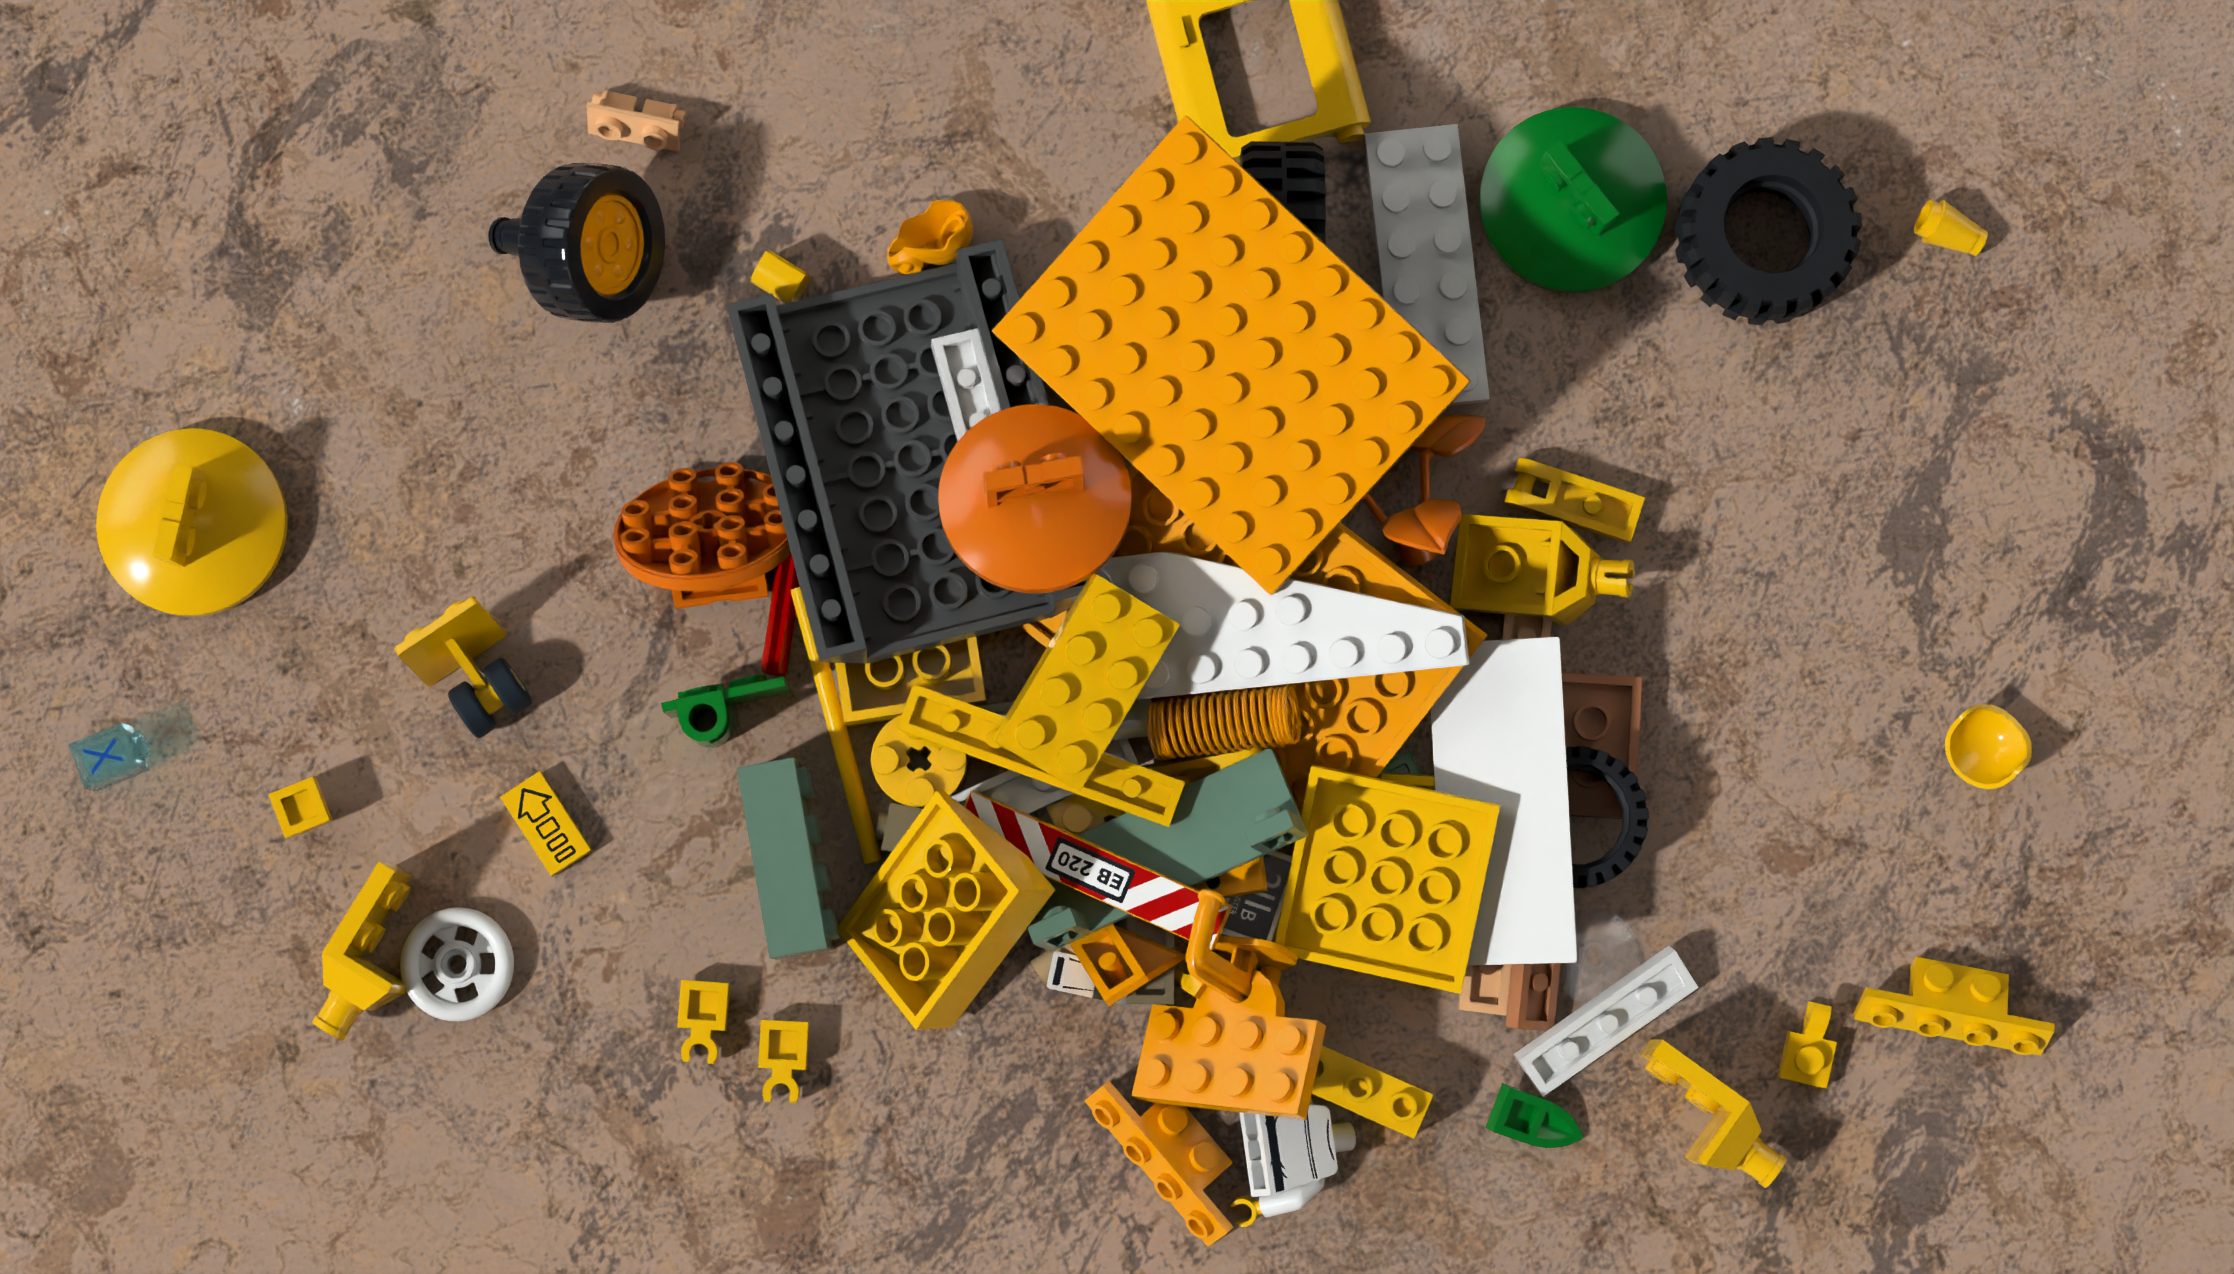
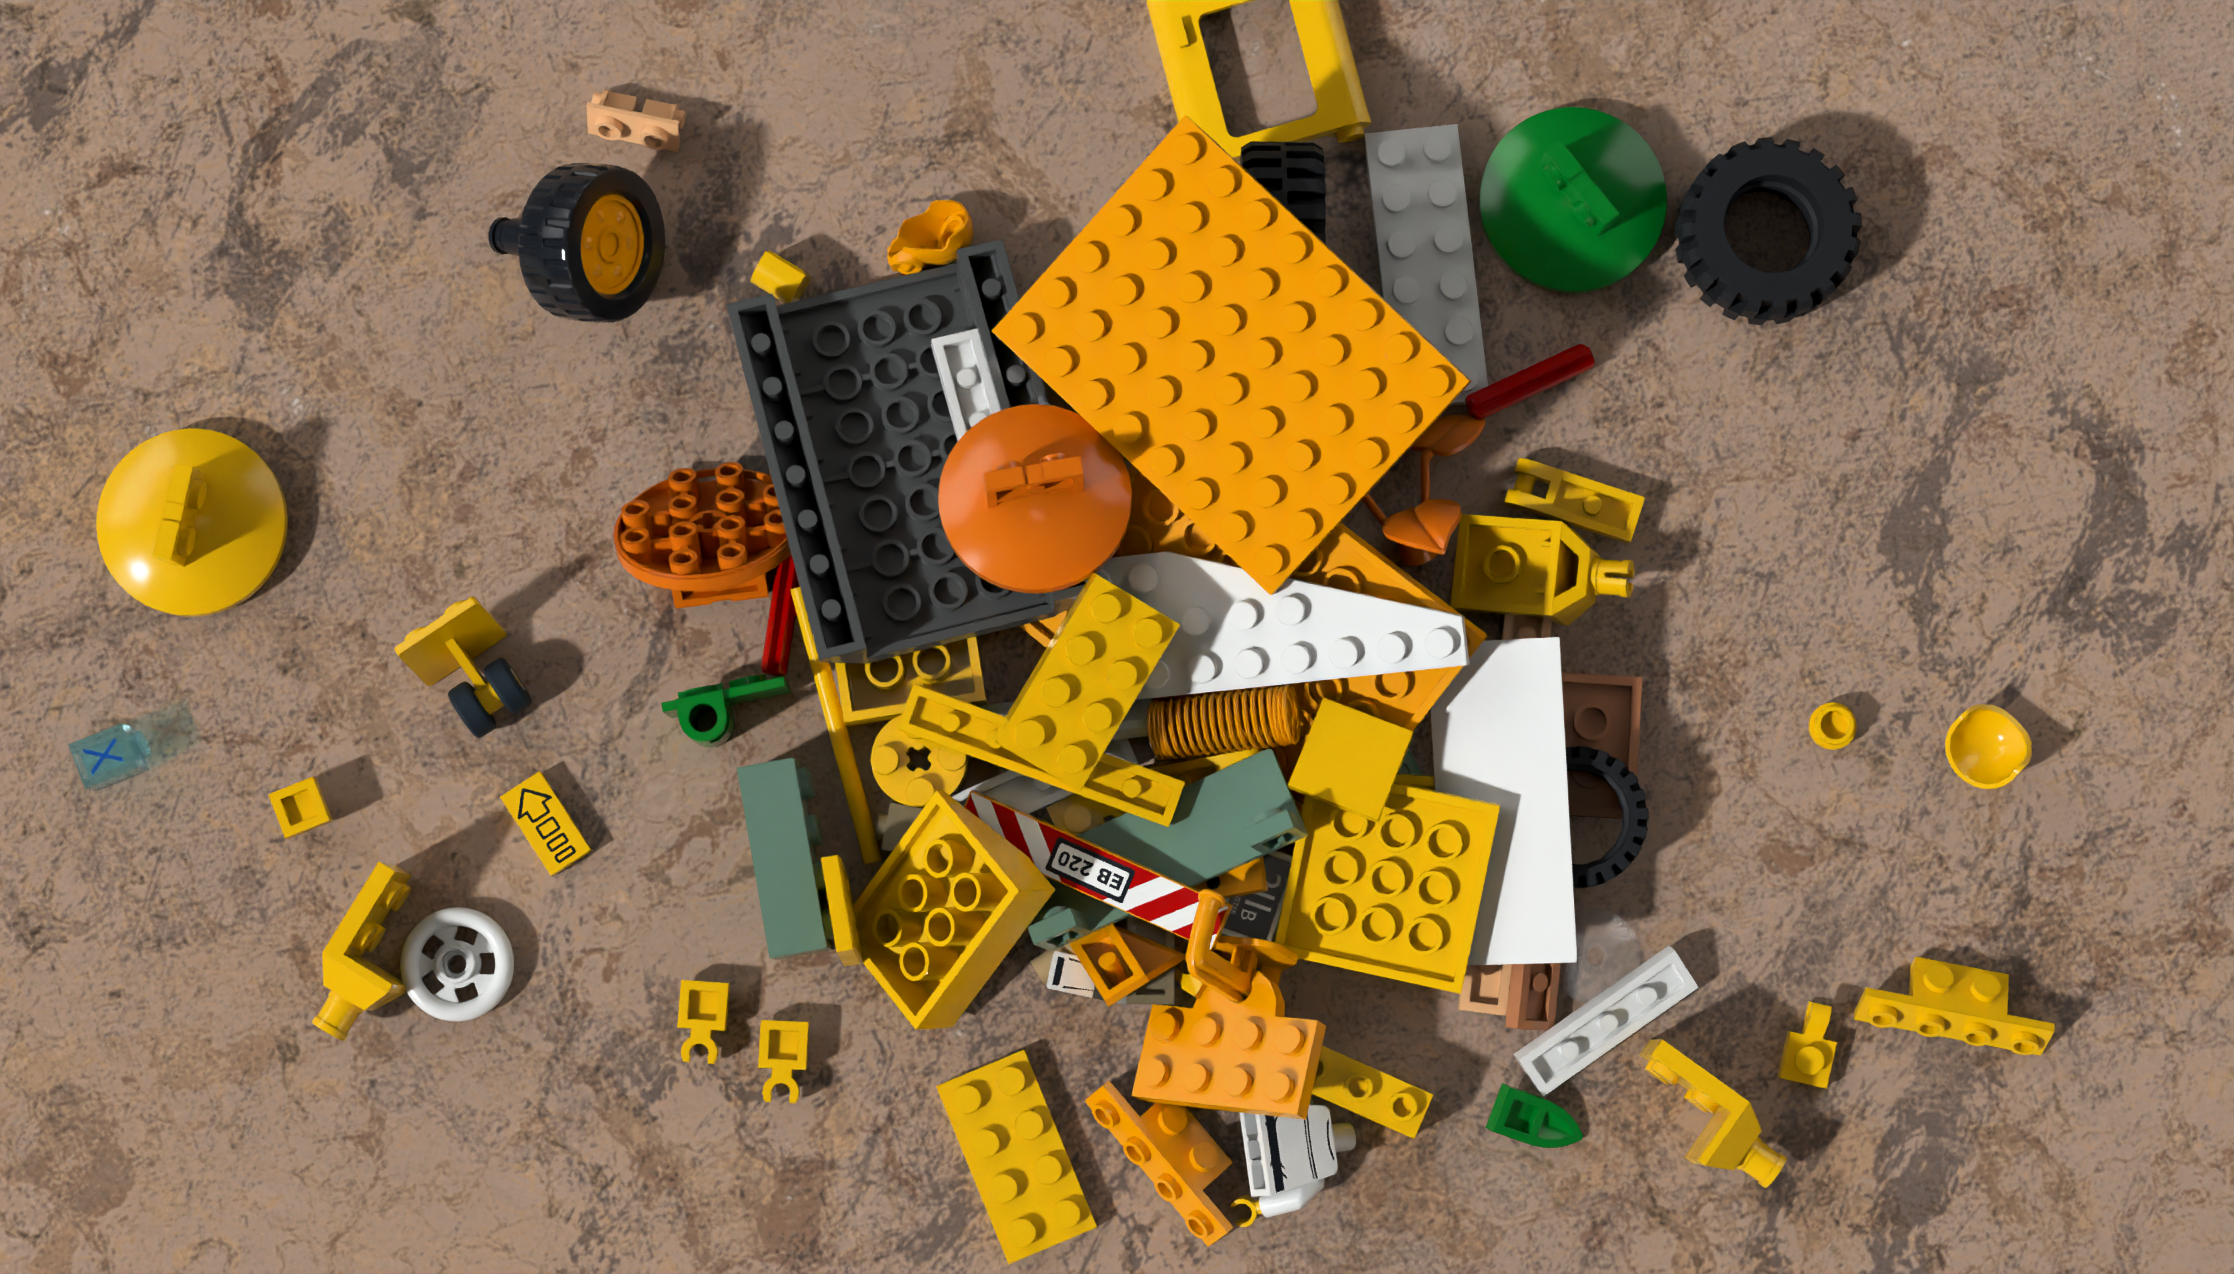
(841, 910): none -> yellow tile
(1016, 1156): none -> yellow plate
(1350, 760): none -> yellow tile
(1529, 381): none -> red axle
(1832, 726): none -> yellow plate
(1949, 228): yellow cone -> none

